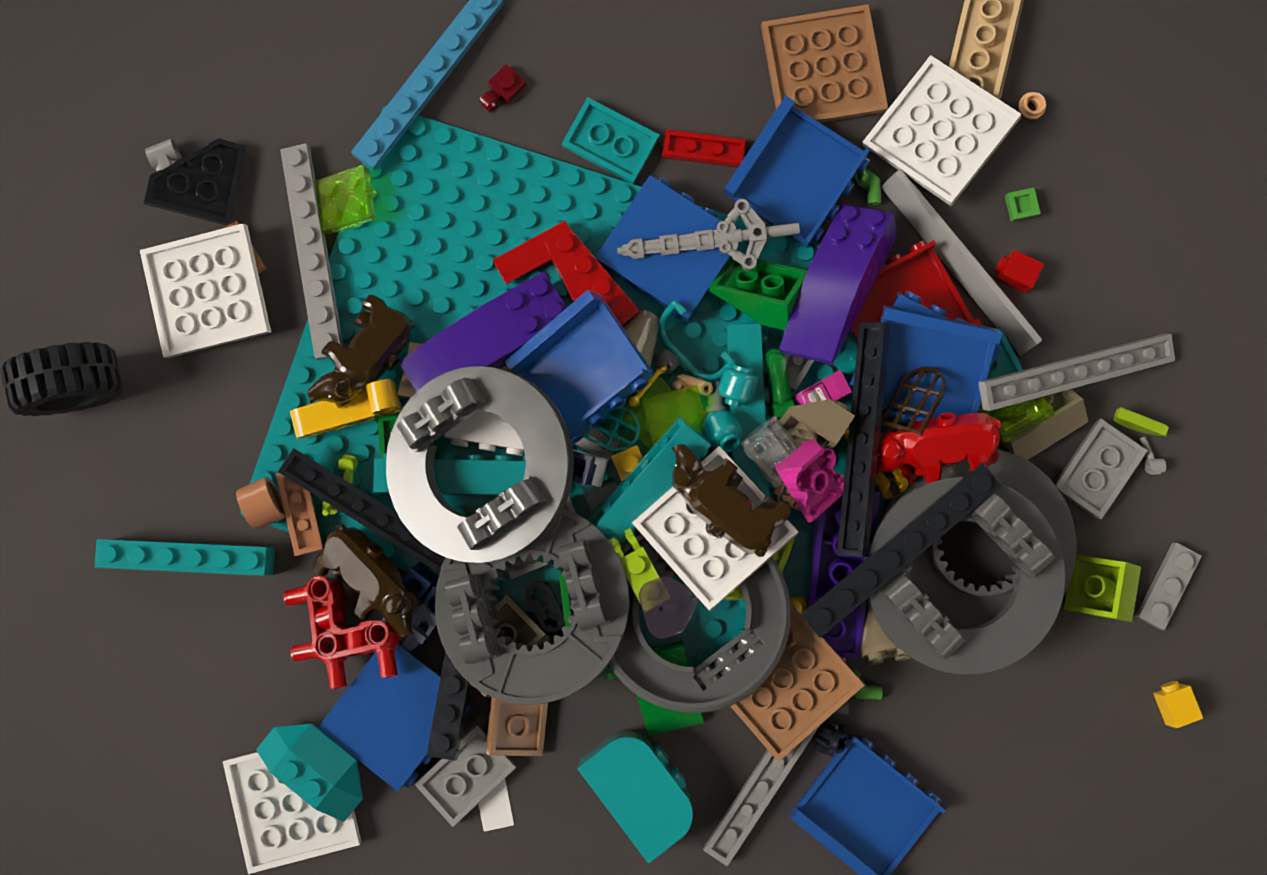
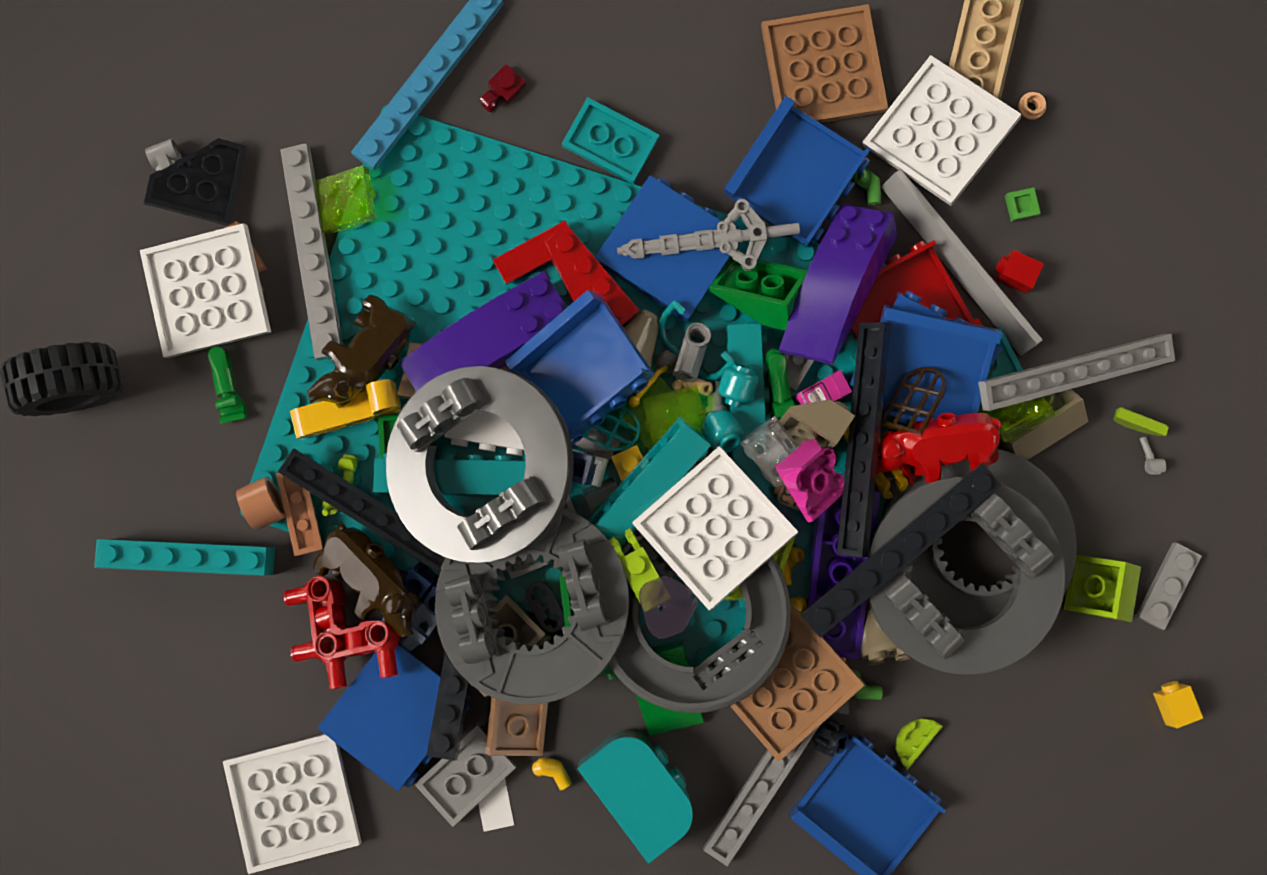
(231, 404): none -> green piece
(313, 768): teal wedge -> none
(552, 768): none -> yellow arm
(692, 353): none -> light grey piece
(703, 148): red tile -> none
(723, 506): dark brown animal -> none
(796, 555): none -> yellow arm
(914, 739): none -> lime tile
(1099, 469): light grey plate -> none

